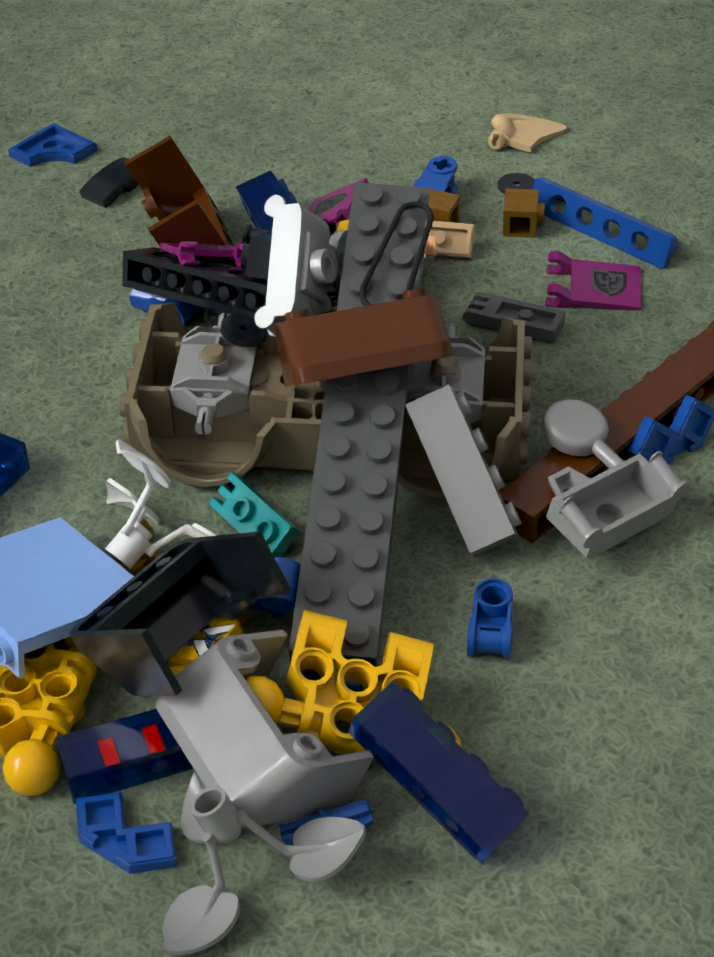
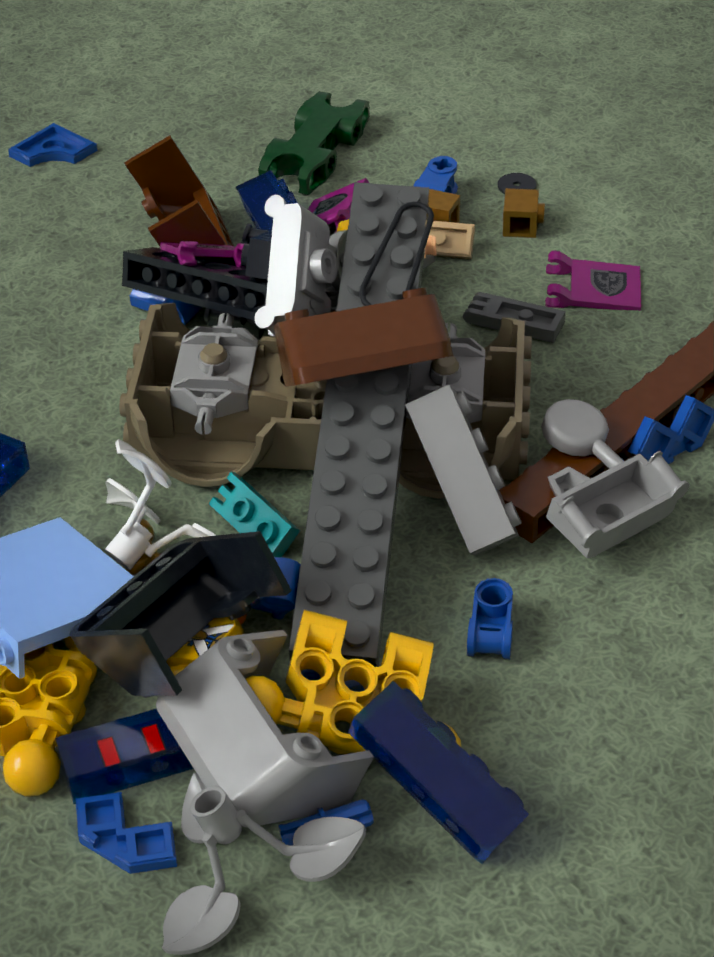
(109, 183): black slope -> none
(242, 331): black wheel -> none
(318, 132): none -> dark green piece
(522, 131): tan arm -> none
(660, 242): blue piece -> none

